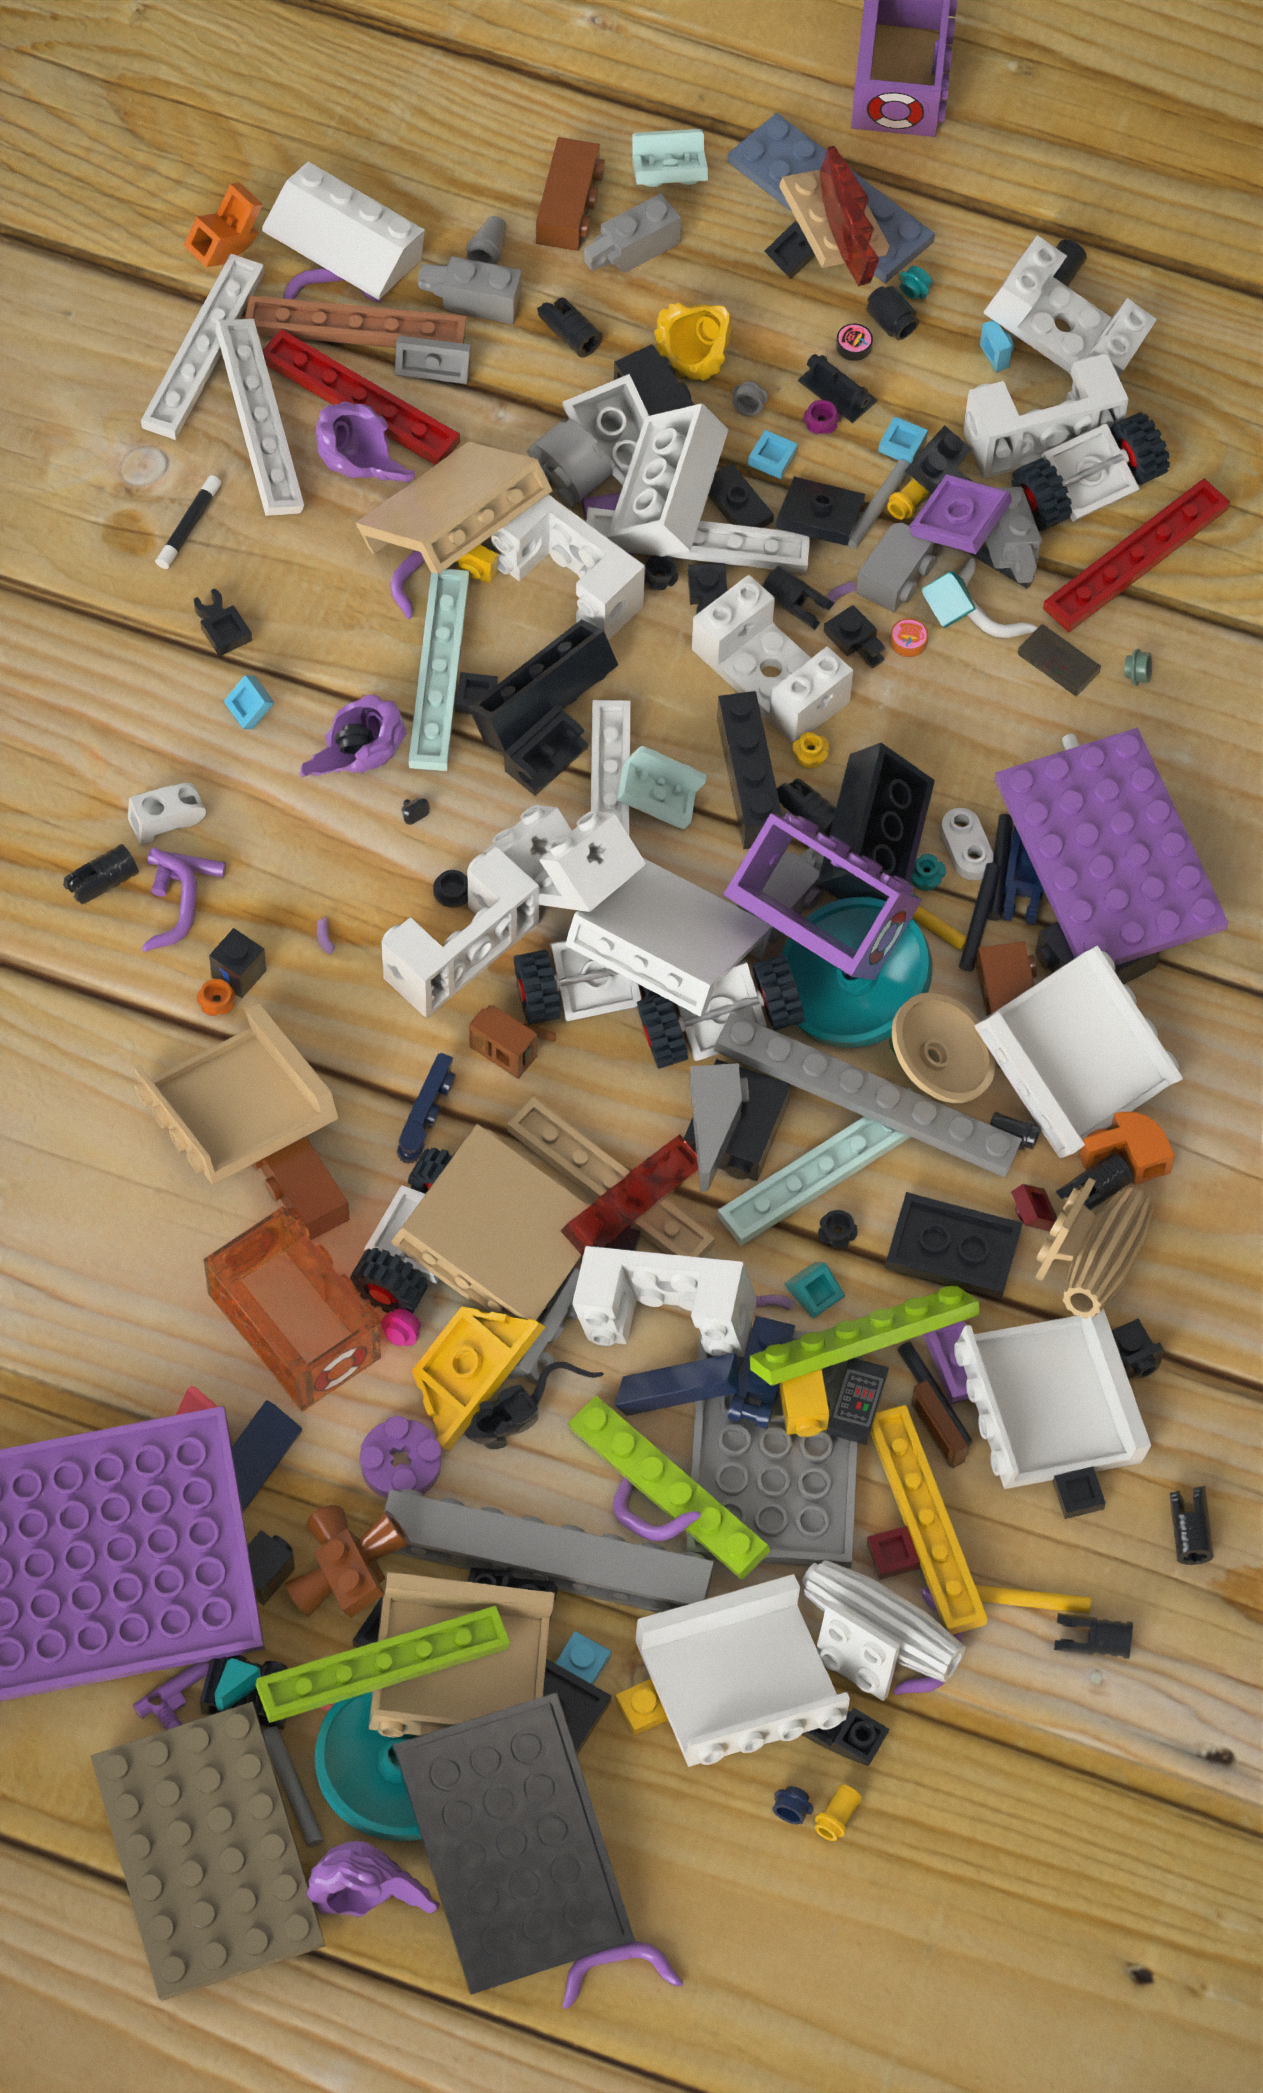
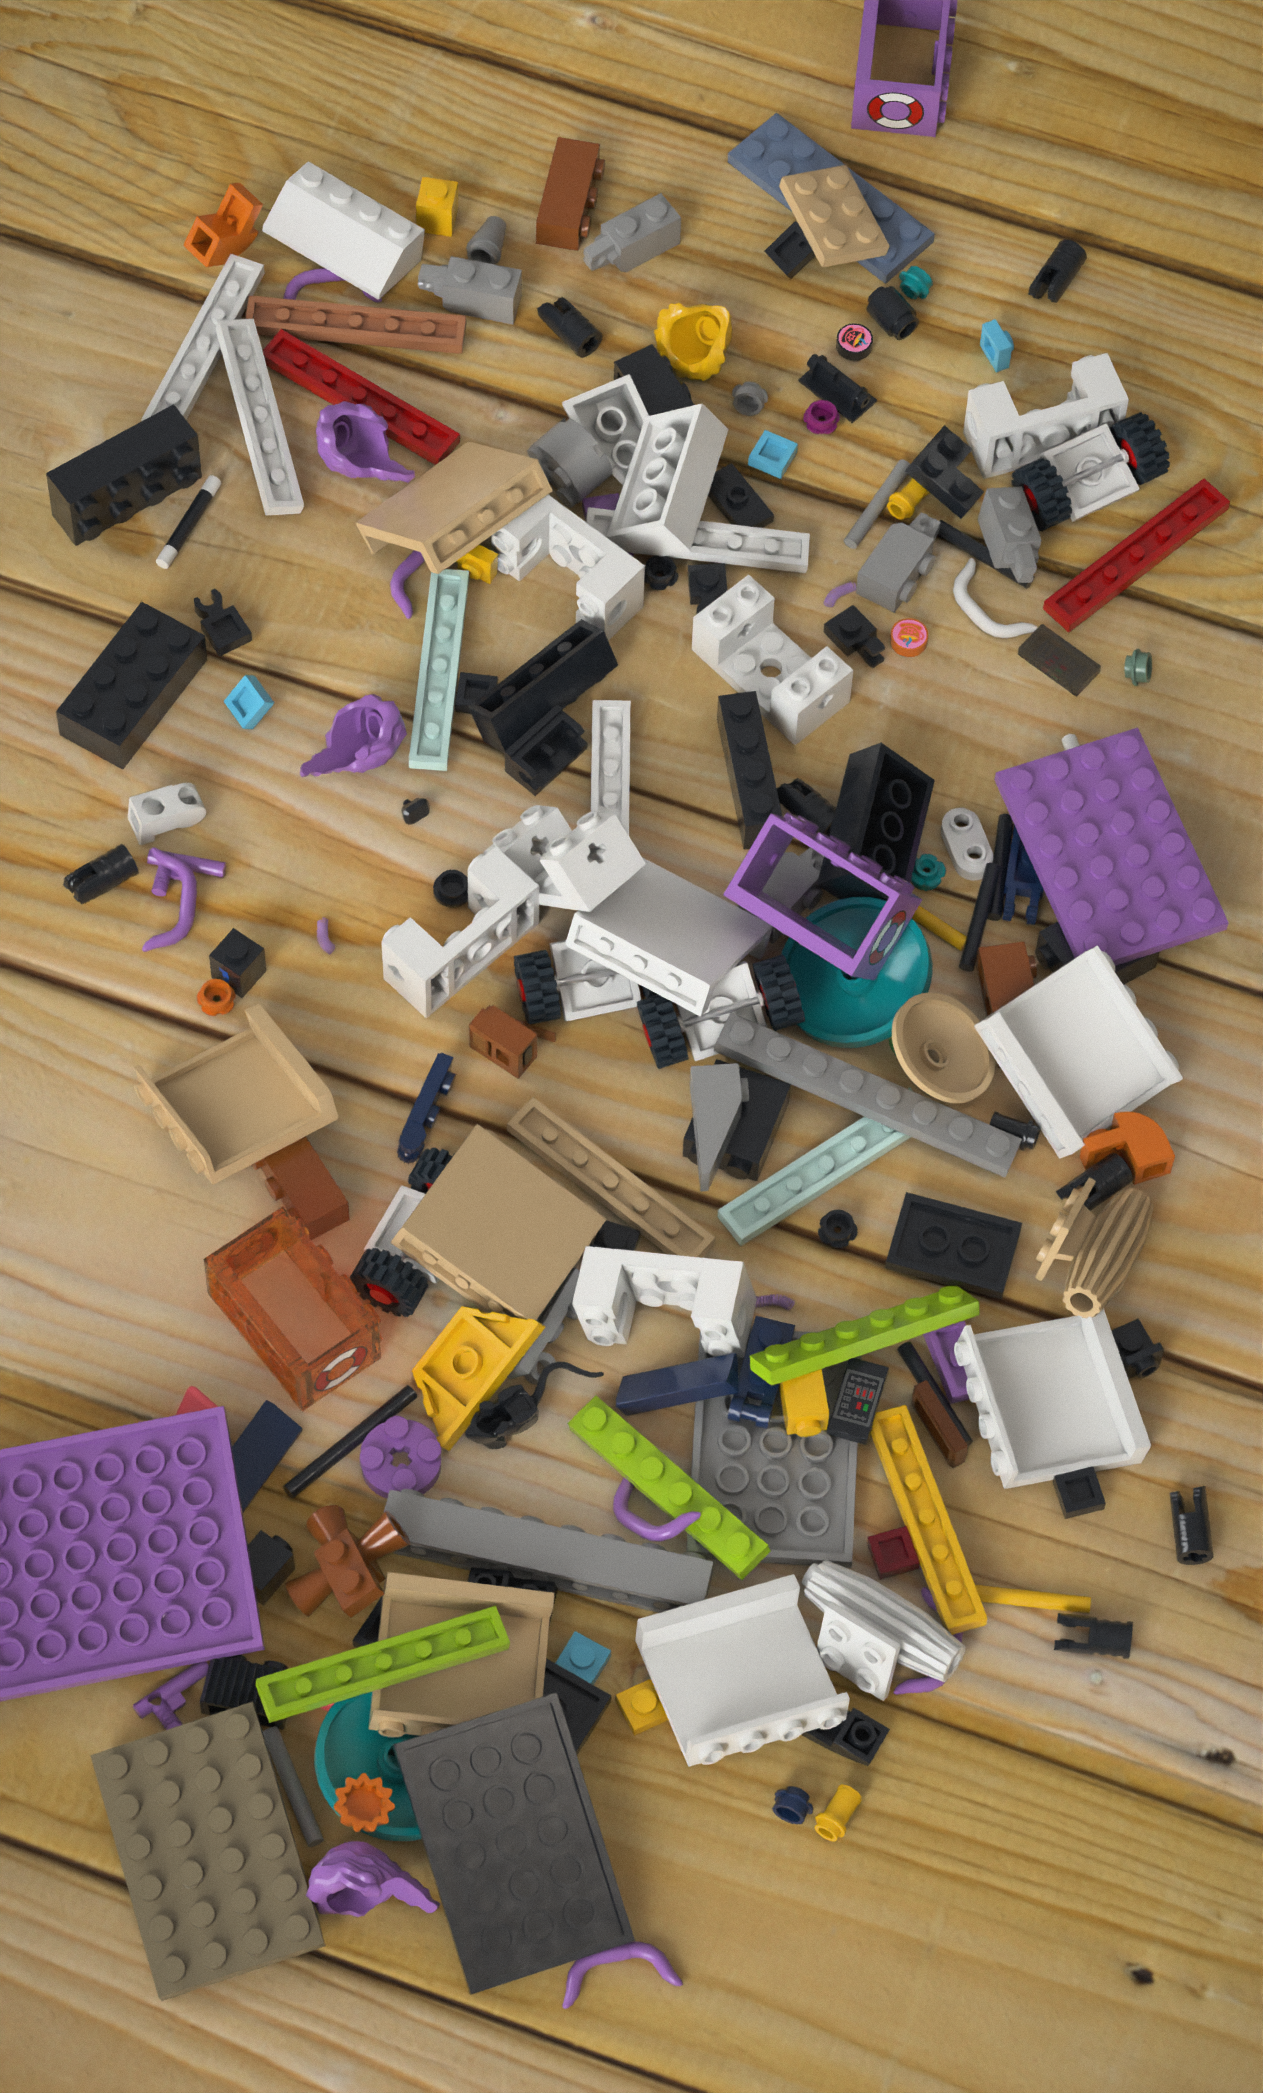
(124, 475): none -> black brick
(132, 685): none -> black brick
(235, 1683): teal slope -> none
(349, 1442): none -> black bar
(353, 738): black plate -> none
(363, 1803): none -> orange piece
(401, 1327): dark pink plate -> none
(432, 359): light grey plate -> none
(437, 206): none -> yellow brick
(633, 1196): clear red slope -> none
(660, 786): light aqua bracket -> none
(669, 157): light aqua bracket -> none
(792, 593): black hinge -> none
(810, 758): yellow plate -> none
(815, 1288): teal slope -> none
(820, 511): black plate -> none
(845, 209): clear red slope -> none
(903, 440): medium azure plate -> none
(949, 598): slope -> none
(960, 514): medium lavender tile -> none
(1034, 299): white plate -> none
(1034, 1207): dark red plate -> none

